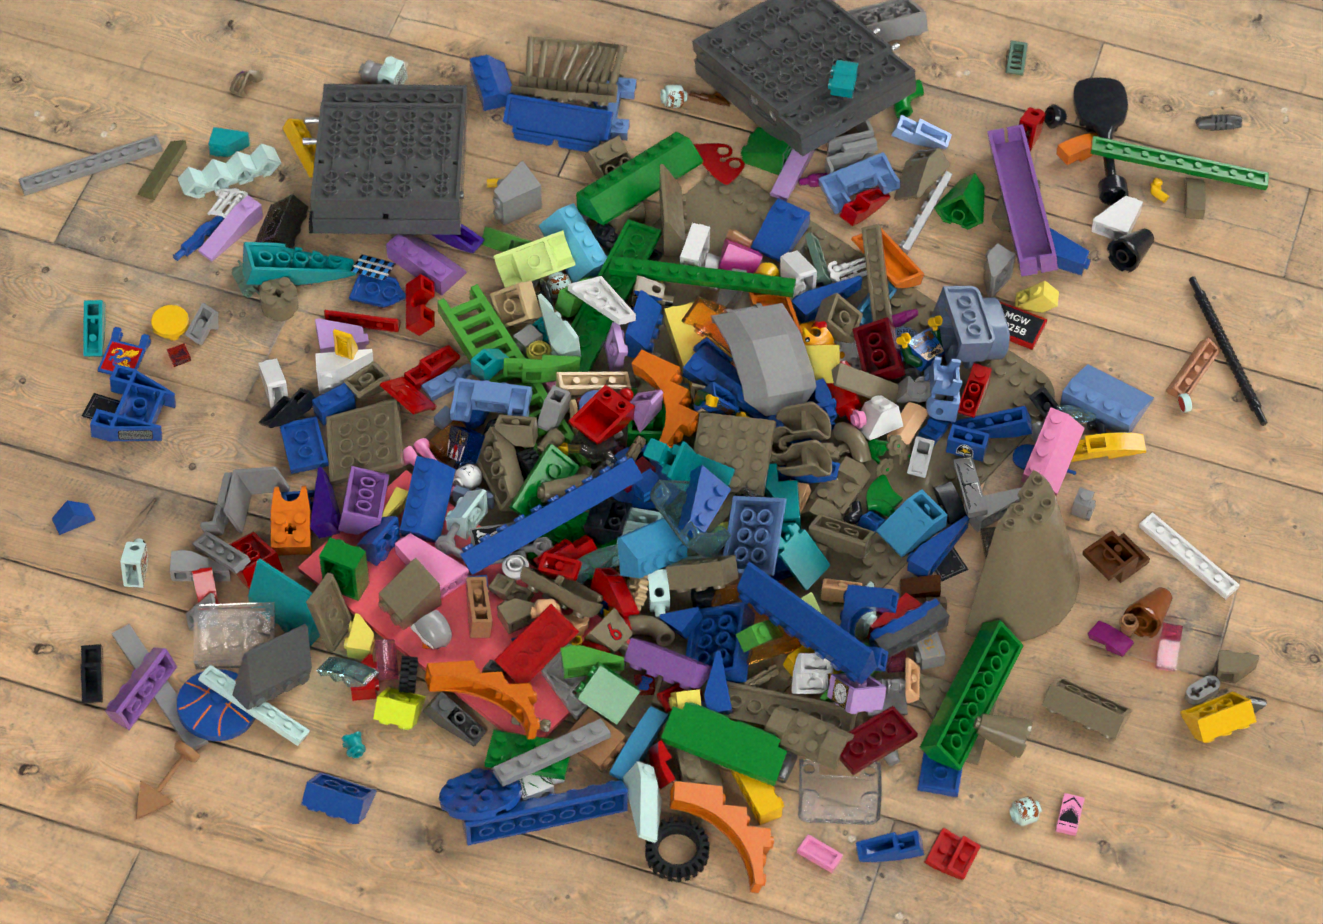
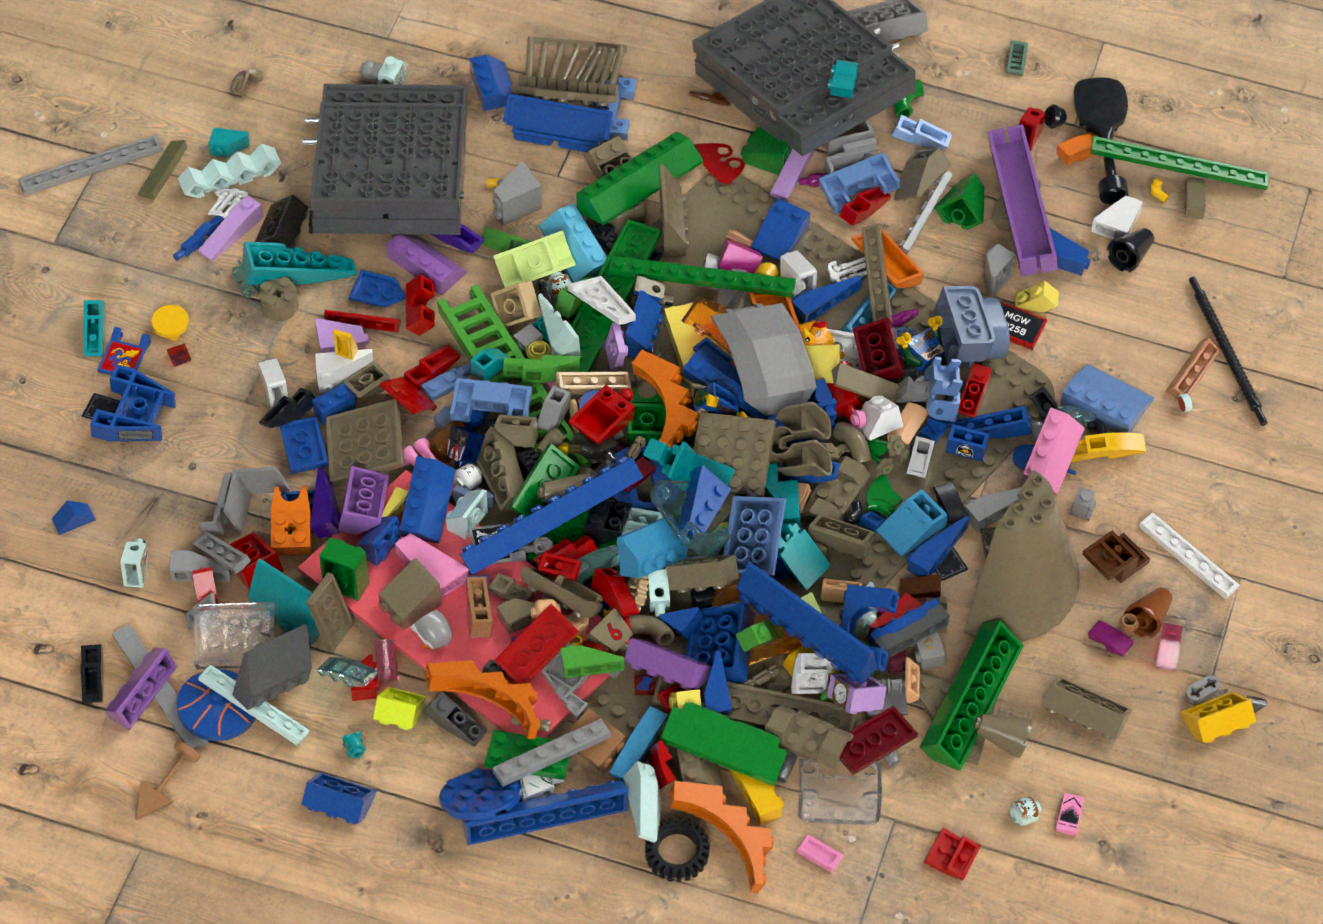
(202, 324): light grey slope -> none
(295, 131): yellow slope -> none
(361, 639): light yellow slope -> none
(373, 267): sticker -> none
(408, 674): black tyre -> none
(446, 543): light grey piece -> none
(513, 566): white cone -> none
(606, 692): brick -> none
(643, 487): blue brick -> none
(646, 407): lavender slope -> none
(673, 96): light aqua head -> none
(696, 246): white window -> none
(818, 259): sand green hinge -> none
(840, 318): dark tan slope -> none
(890, 847): blue slope -> none
(938, 778): blue tile -> none
(970, 487): light grey tile -> none
(1219, 122): dark grey hinge -> none
(1234, 666): dark tan slope -> none

